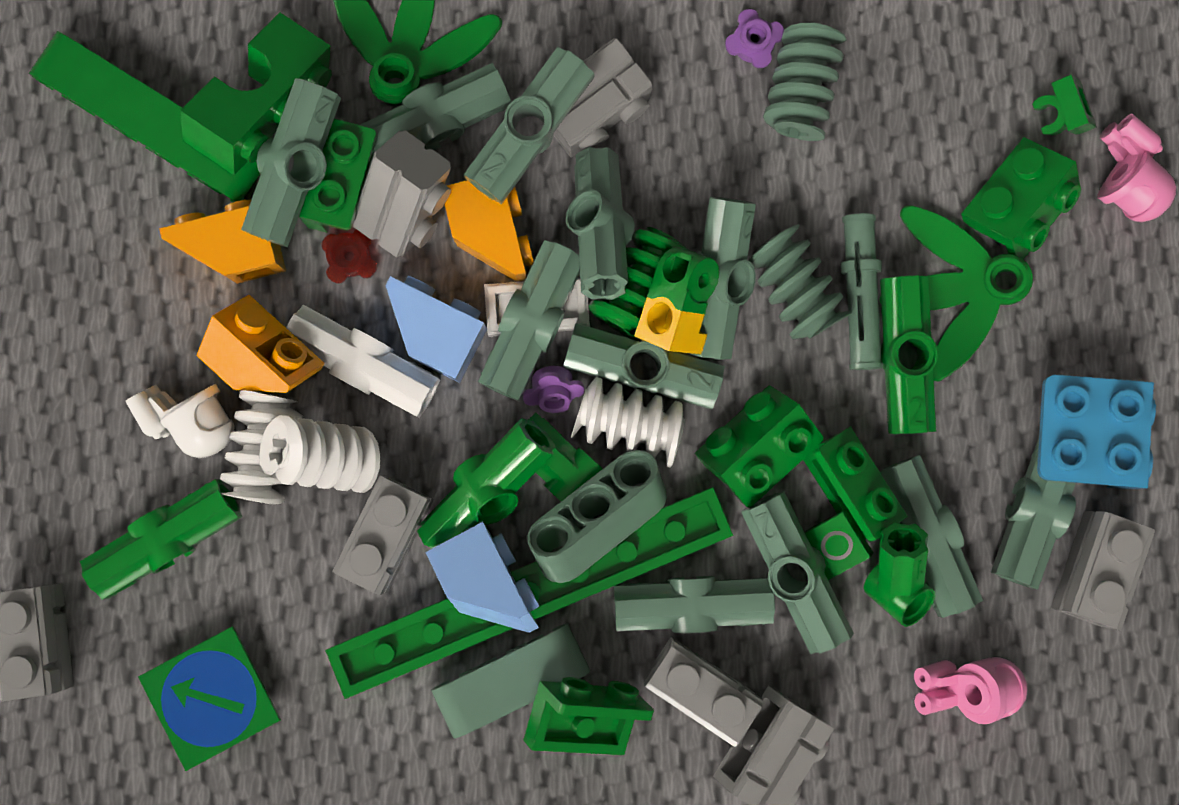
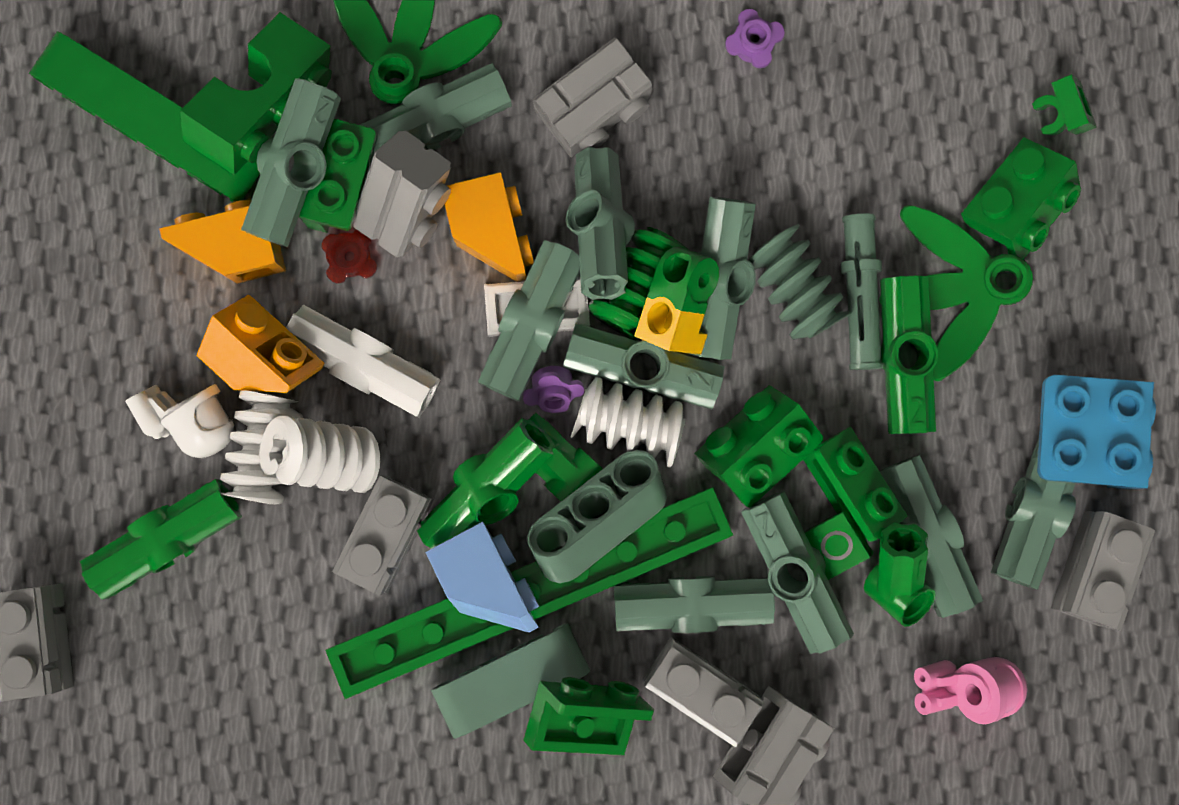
(209, 698): piece -> none
(433, 331): light blue slope -> none
(547, 98): sand green piece -> none
(800, 80): sand green piece -> none
(1137, 180): bright pink piece -> none

